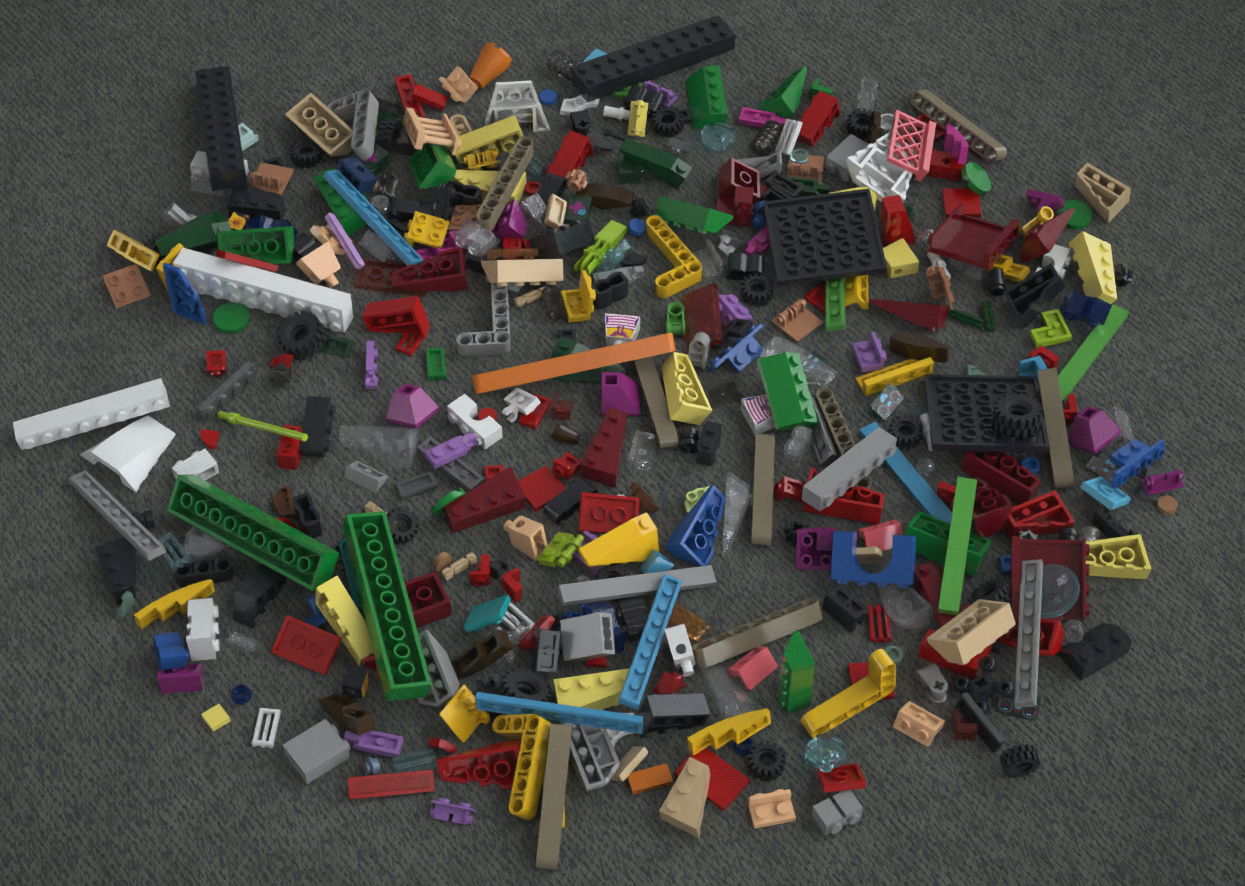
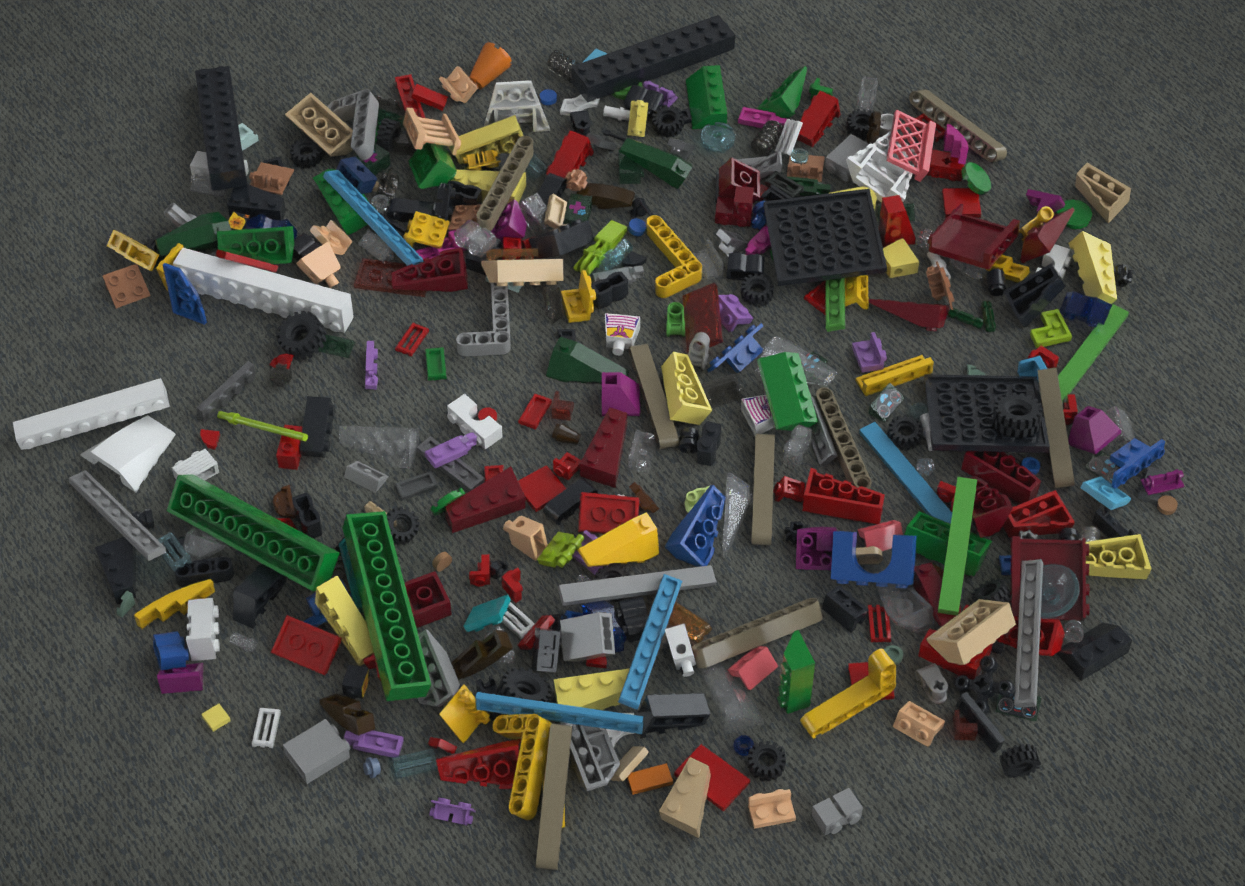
(216, 363): red bracket -> none
(231, 318): green tile -> none
(239, 689): clear blue plate -> none
(344, 241): lavender axle -> none
(391, 784): red plate -> none
(396, 316): red wedge -> none
(410, 406): magenta slope -> none
(459, 566): tan axle -> none
(463, 126): tan plate -> none
(516, 634): clear pin -> none
(519, 401): white plate -> none
(529, 297): tan axle -> none
(532, 188): red tile -> none
(573, 363): orange beam -> none
(656, 563): dark azure panel -> none
(669, 683): red bracket -> none
(691, 215): green slope -> none
(735, 728): yellow slope -> none
(736, 328): black tile -> none
(797, 320): nougat hinge -> none
(825, 753): clear light blue plate -> none
(841, 778): red tile -> none
(849, 469): light grey brick -> none
(918, 347): dark brown slope -> none

